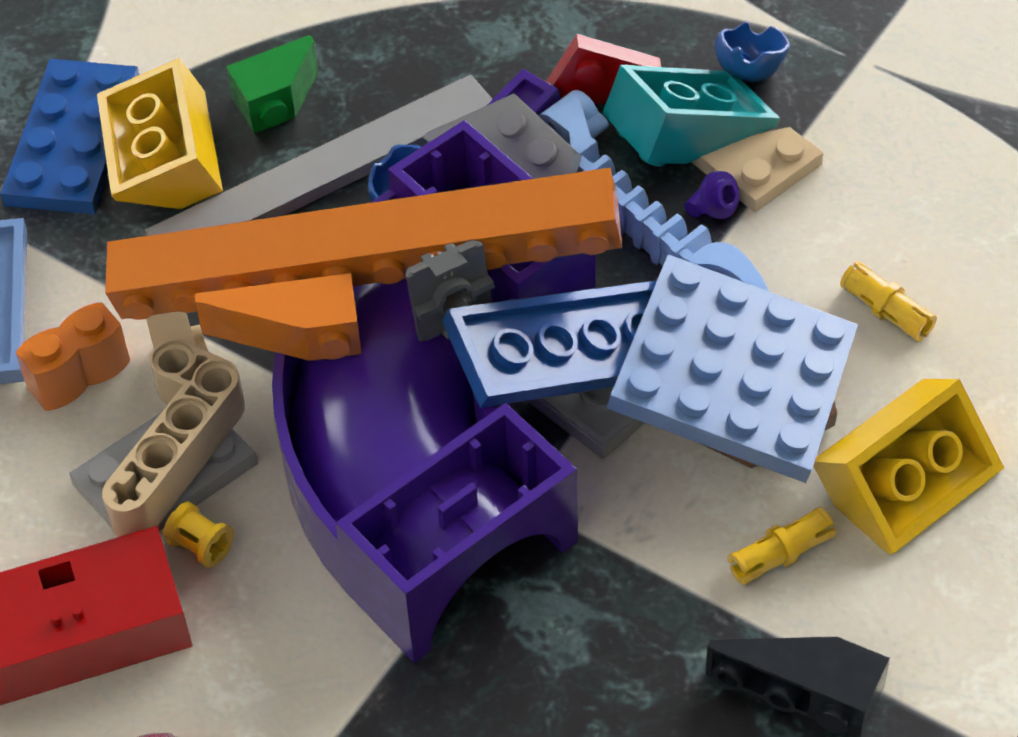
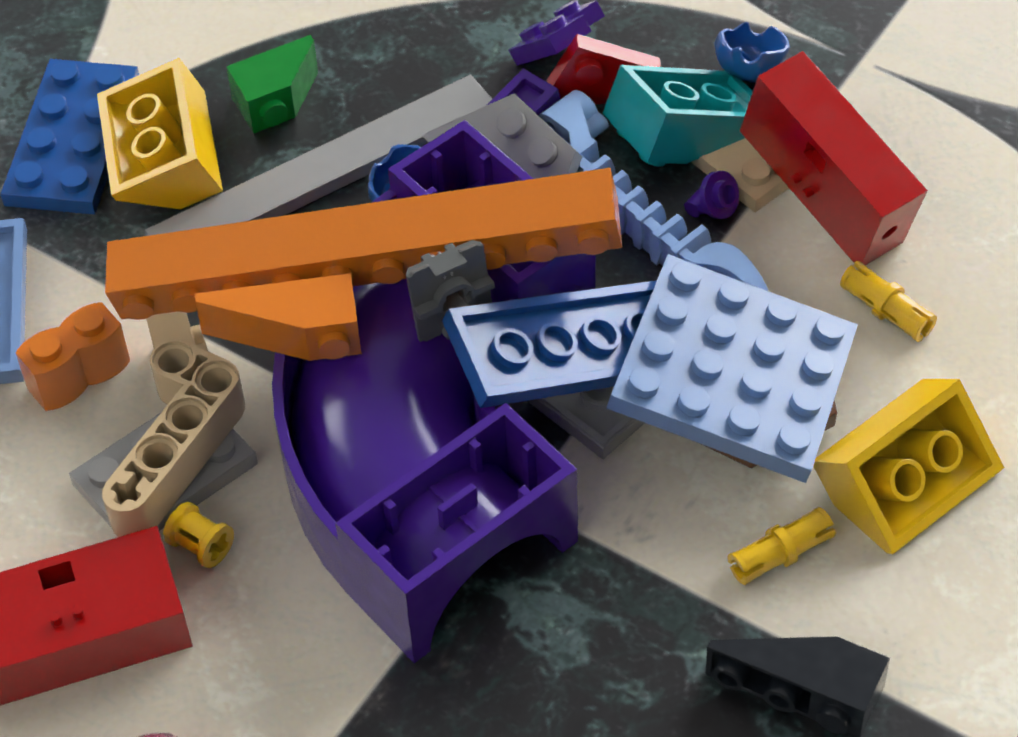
(556, 34): none -> dark purple plate
(832, 159): none -> red brick

